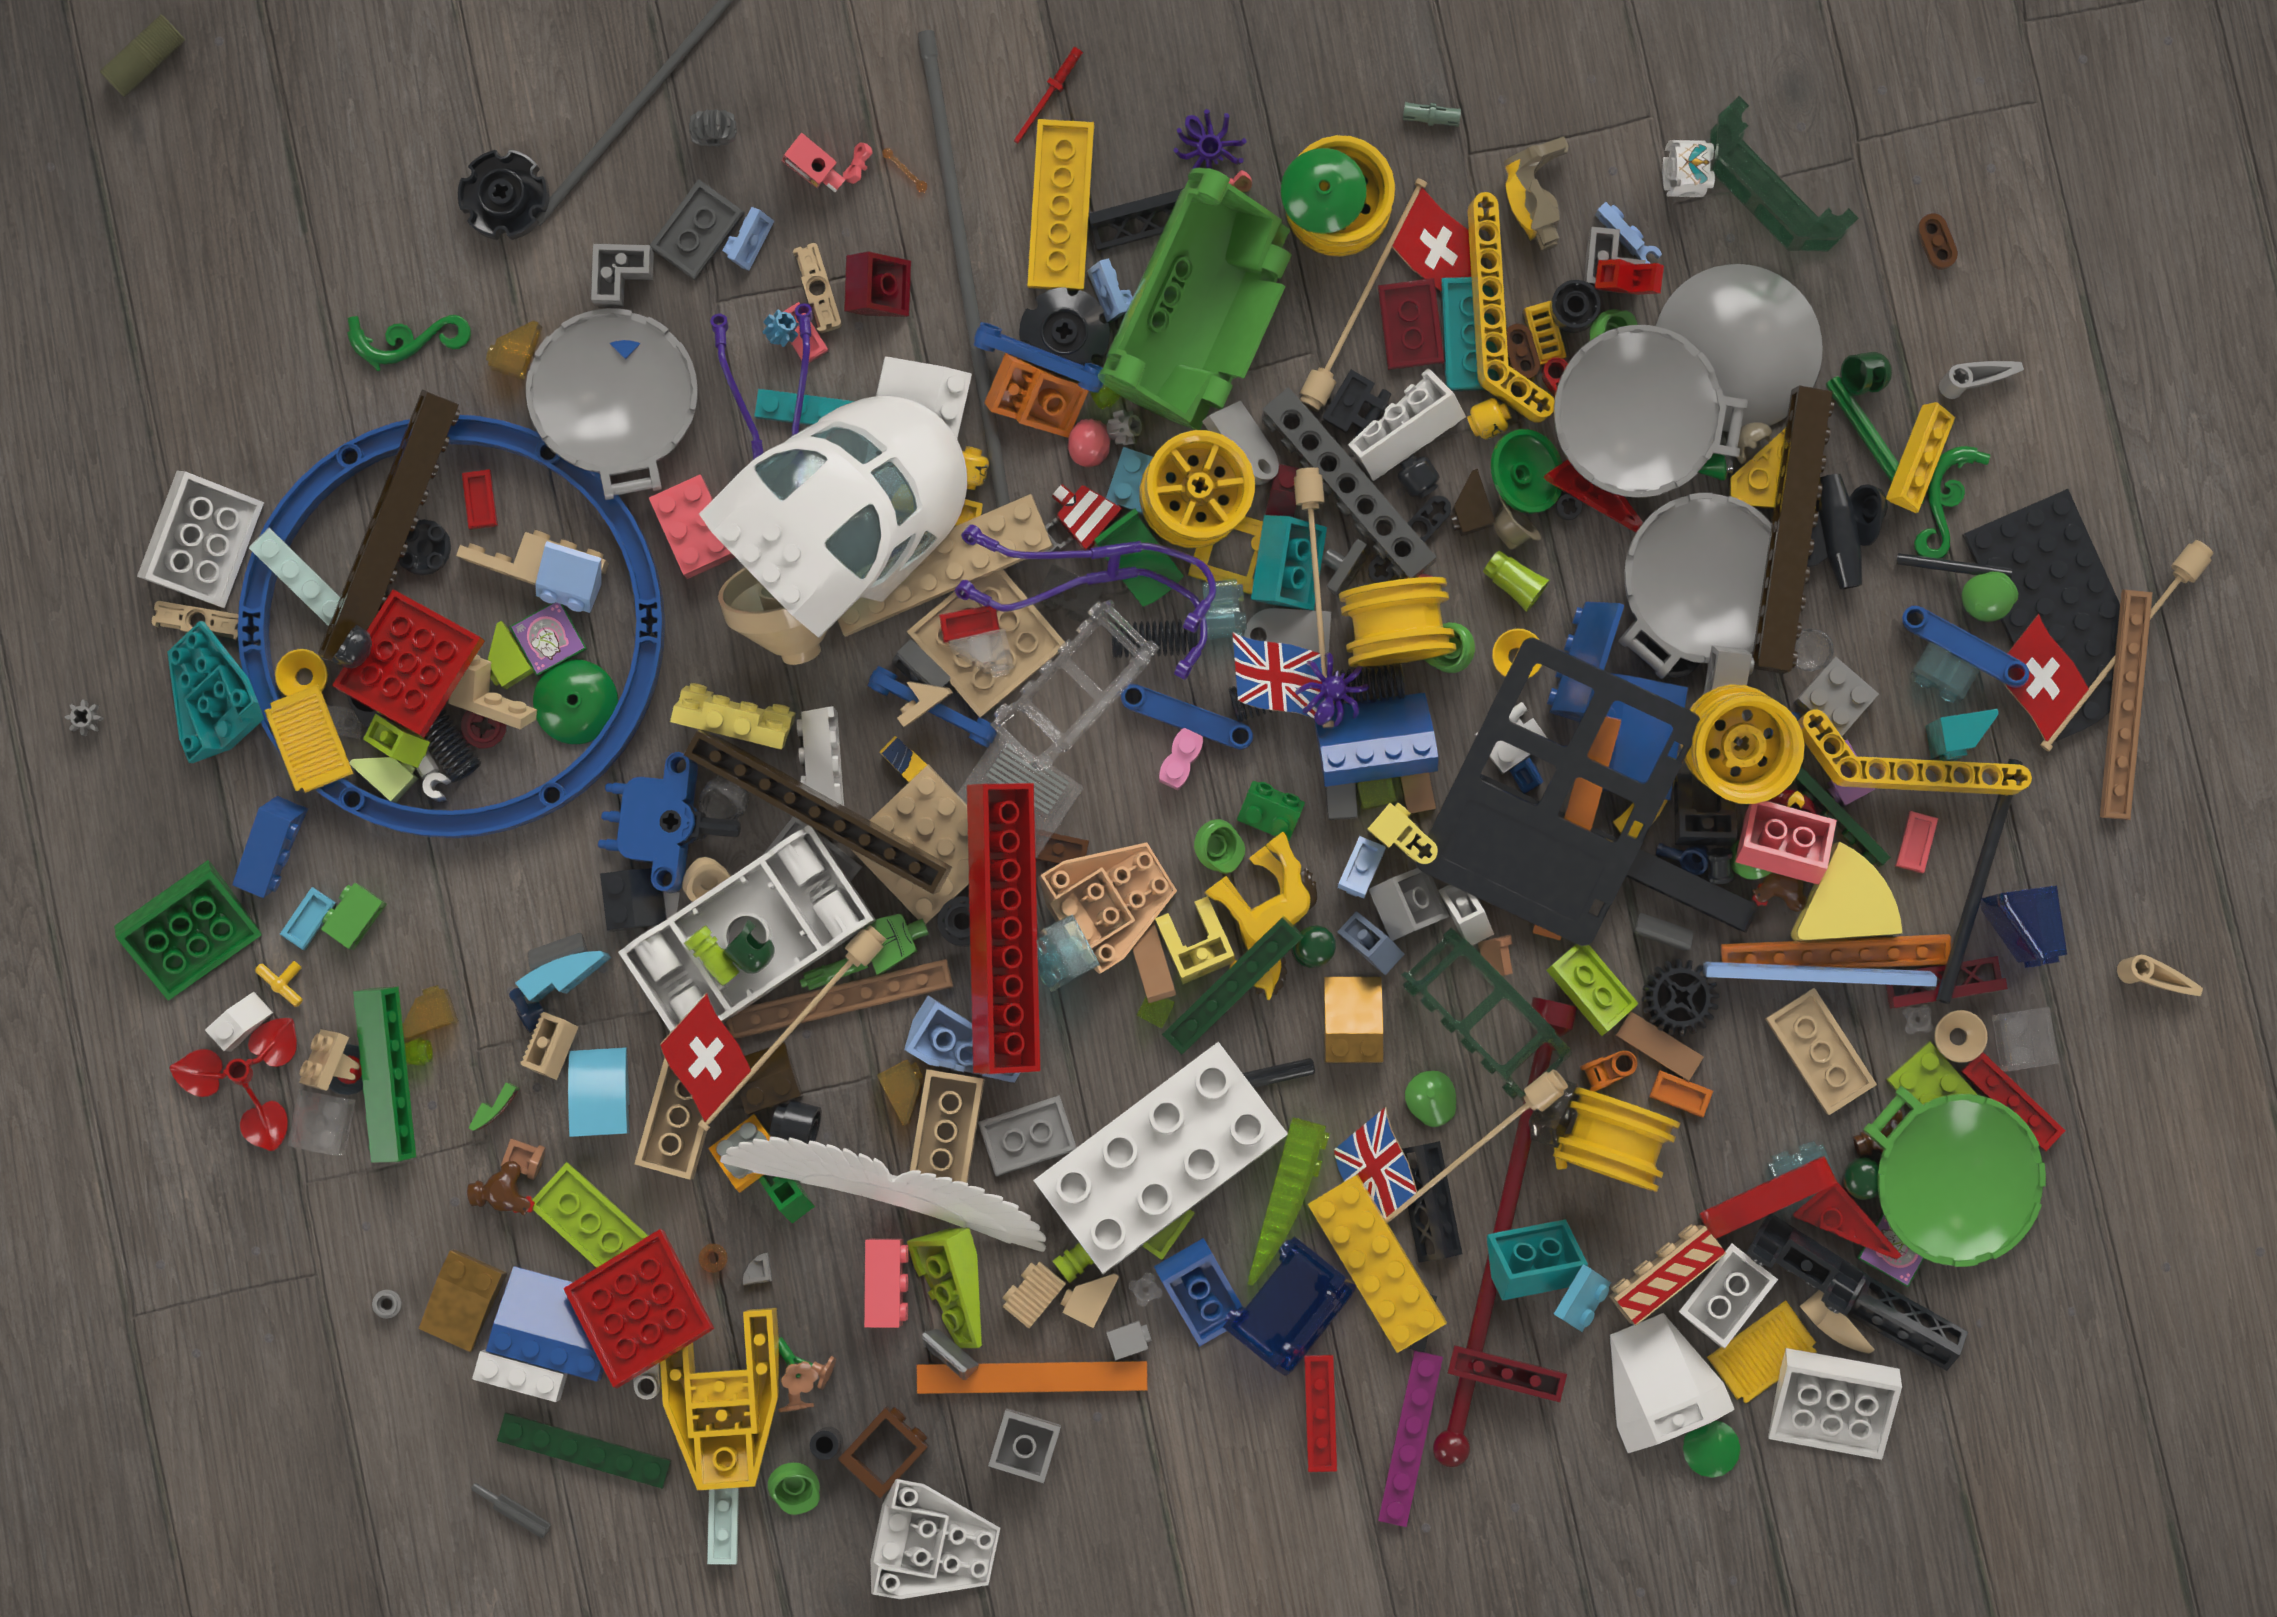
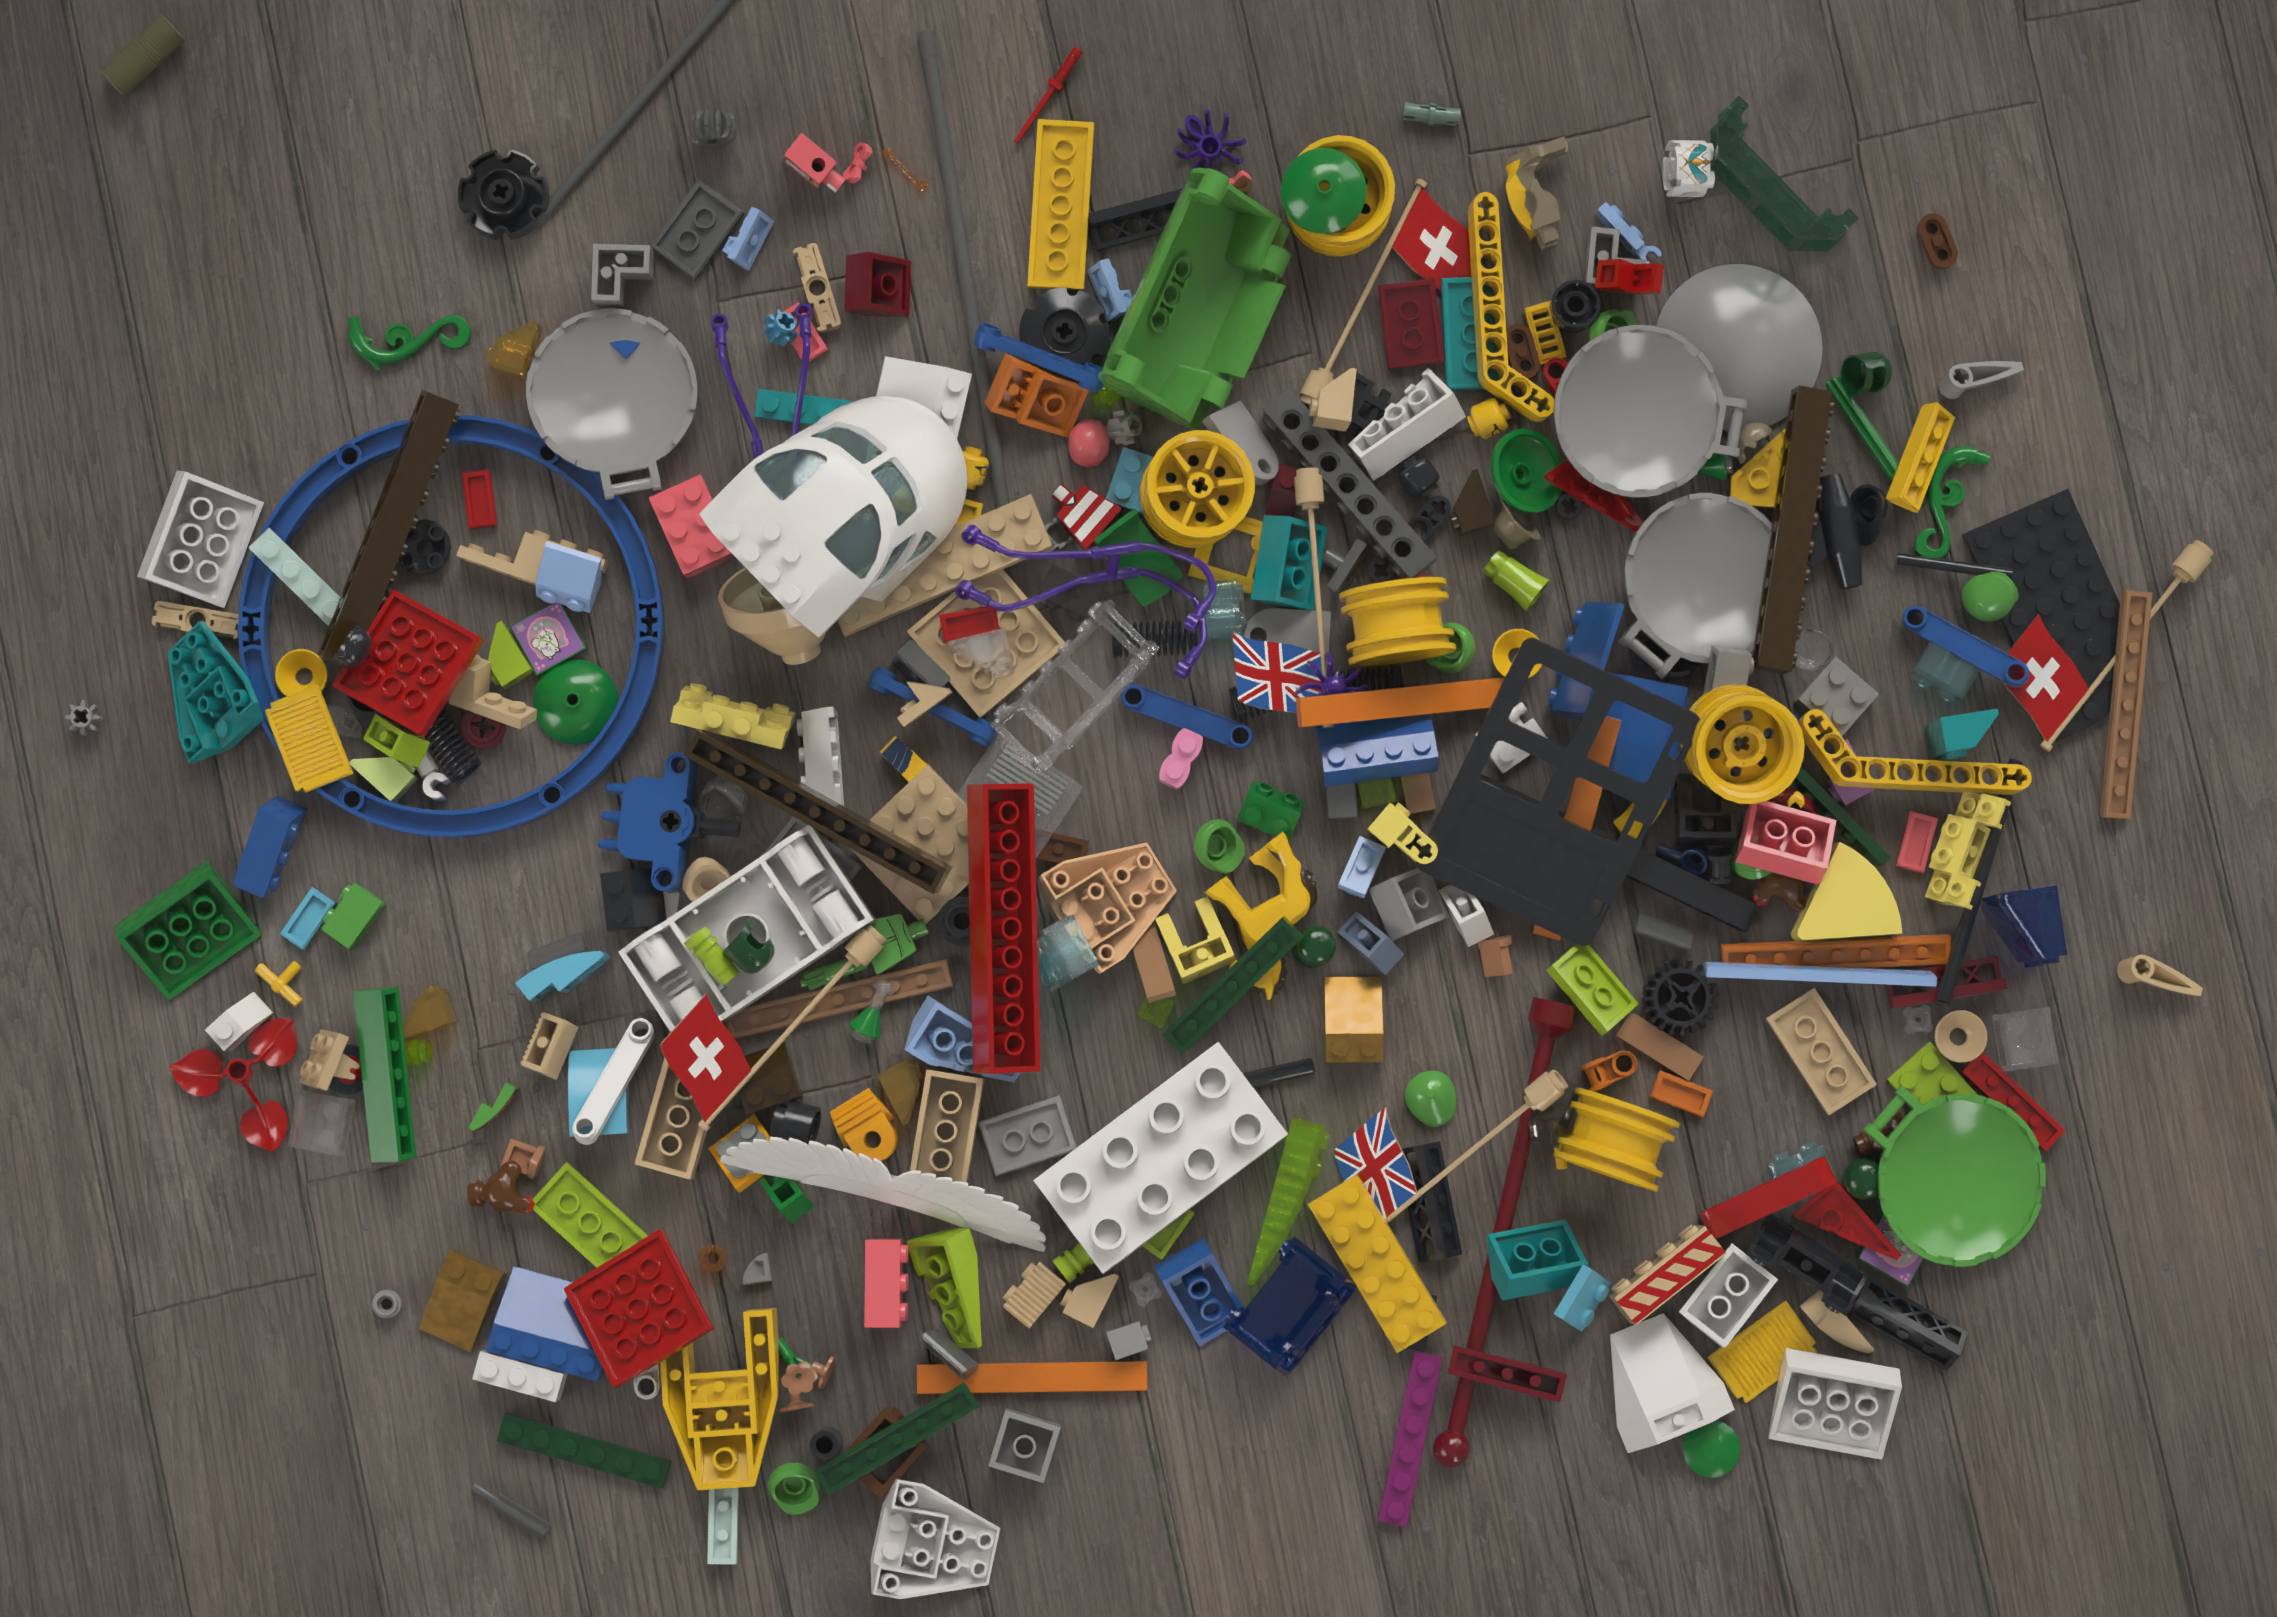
(527, 1013): dark blue bar -> none
(613, 1081): none -> white piece
(858, 1118): none -> light orange piece
(867, 1024): none -> piece
(896, 1438): none -> dark green plate
(1320, 1413): red plate -> none
(1334, 403): none -> tan slope
(1397, 702): none -> orange tile
(1502, 991): clear green windscreen -> none
(1526, 775): blue slope -> none
(1961, 847): none -> light yellow bracket

